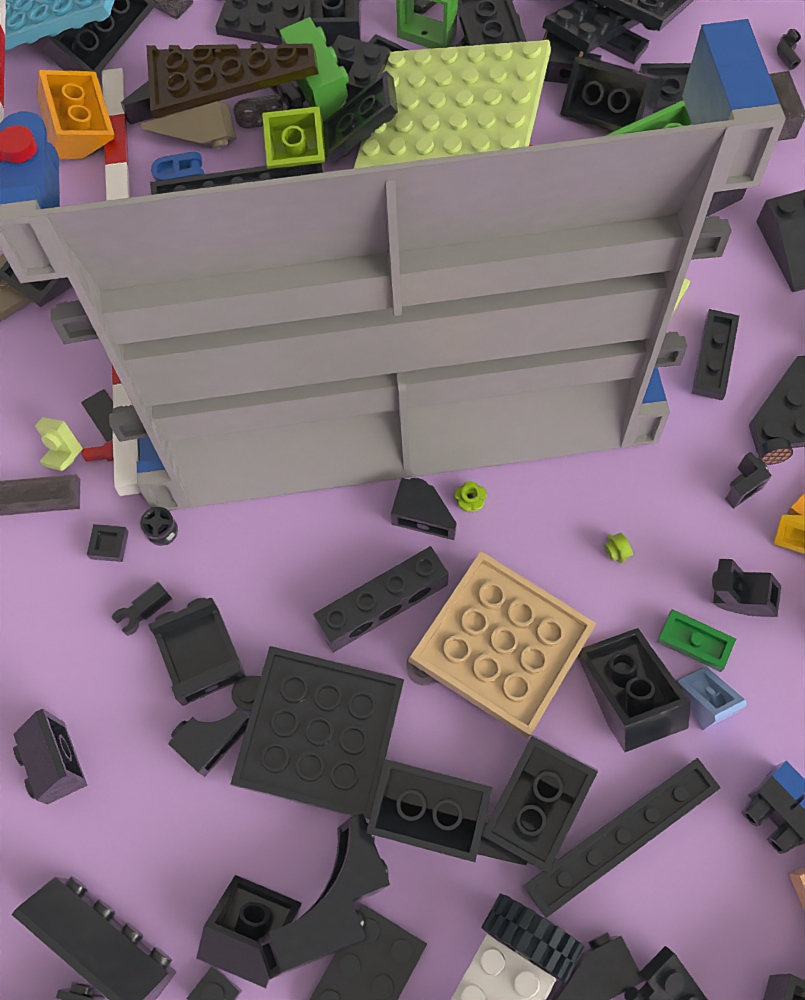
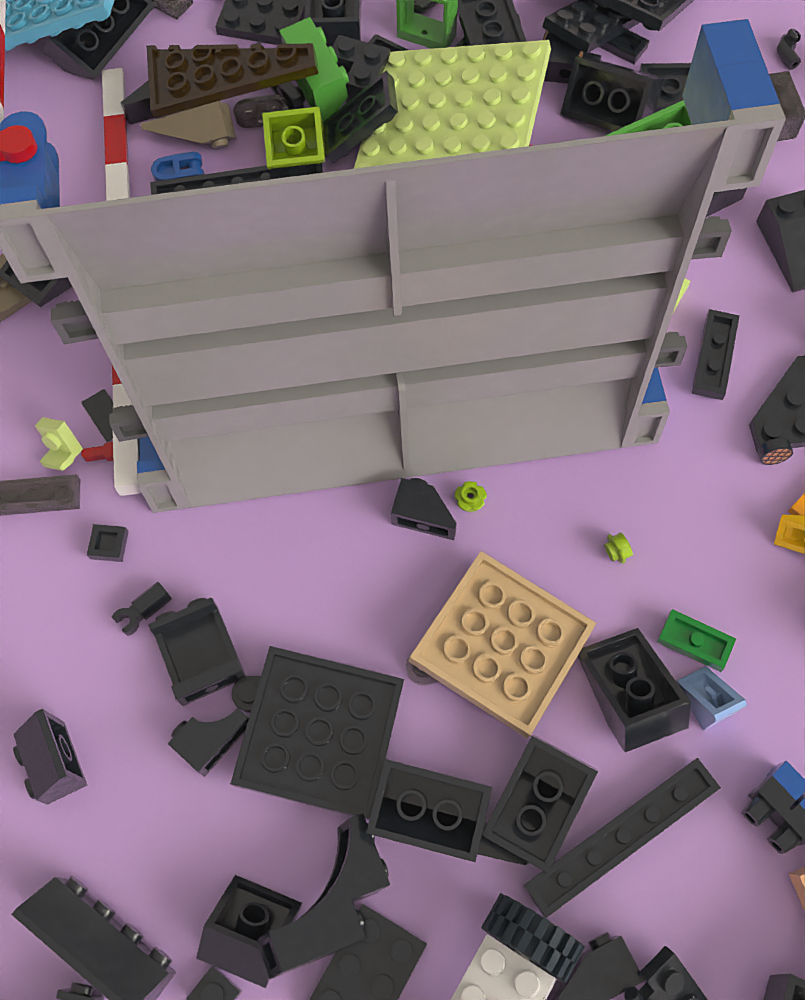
(73, 112): light orange slope -> none
(154, 520): black wheel -> none
(381, 599): black brick -> none
(745, 591): black brick -> none
(752, 480): black bracket -> none

